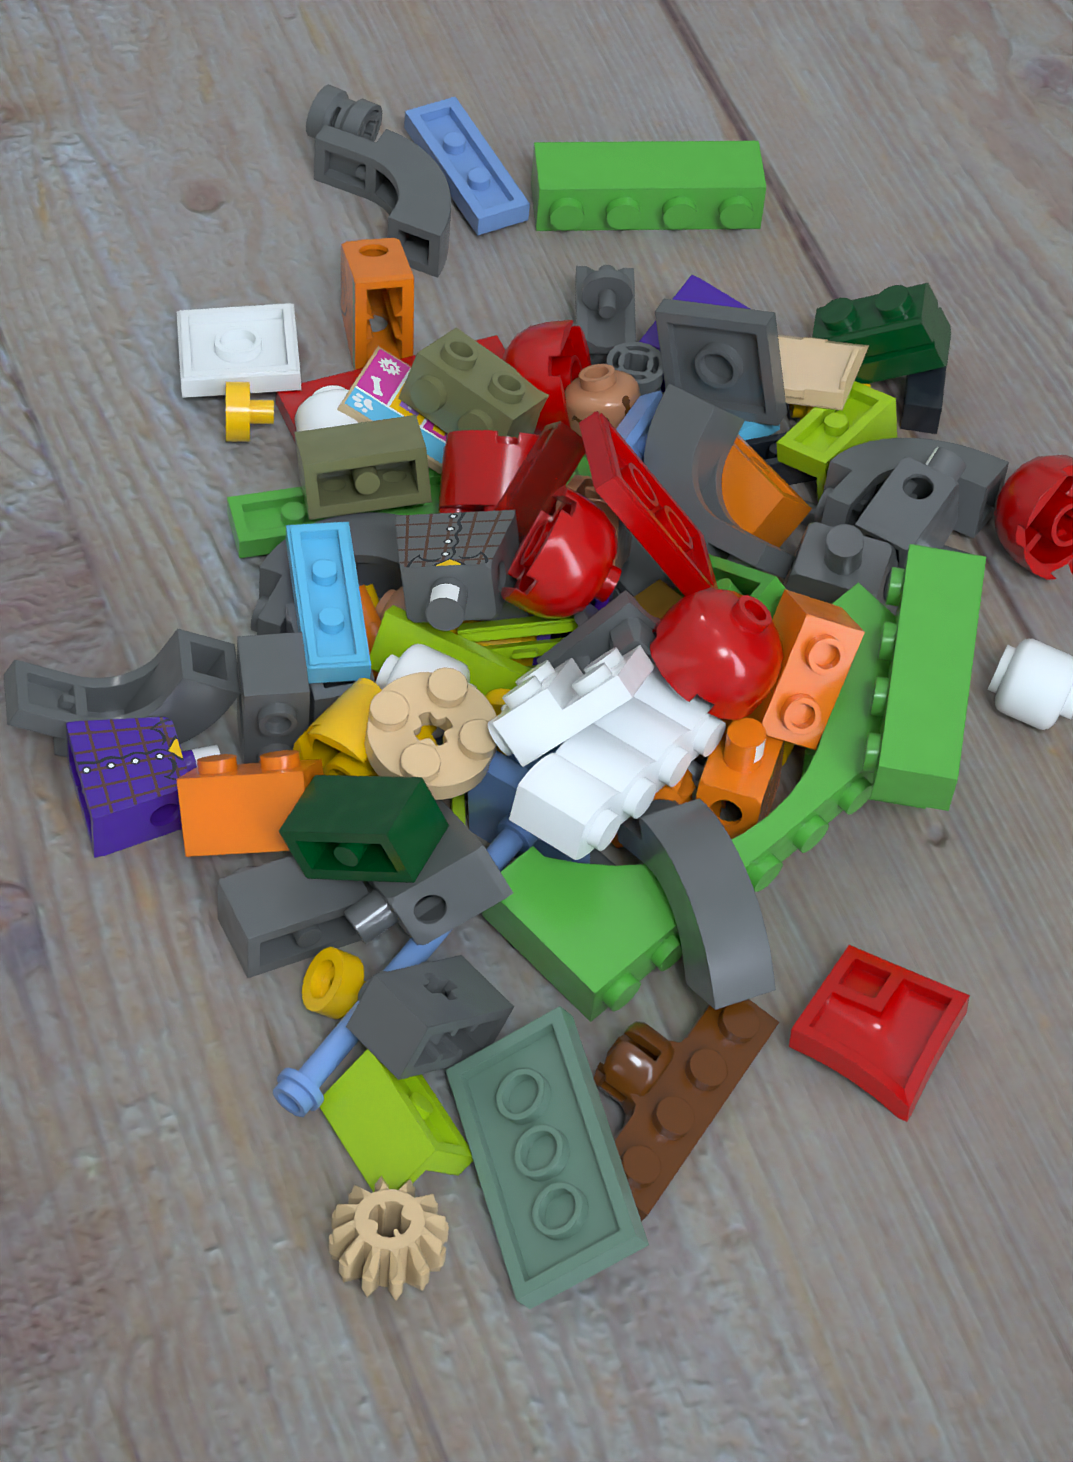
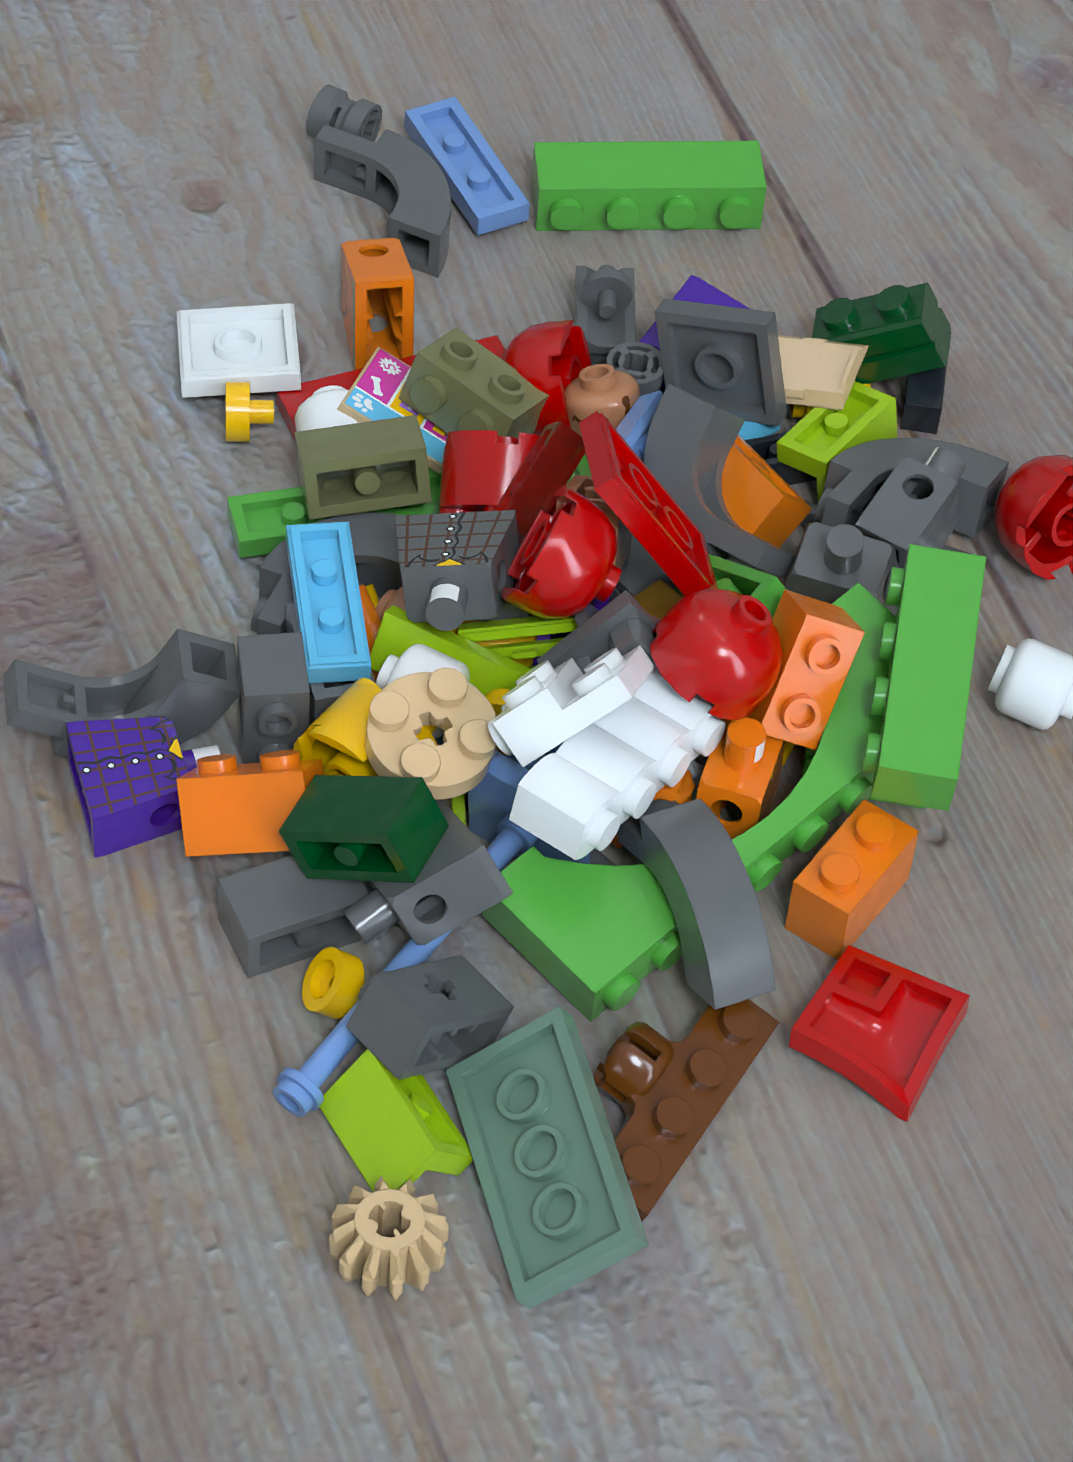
(851, 879): none -> orange brick

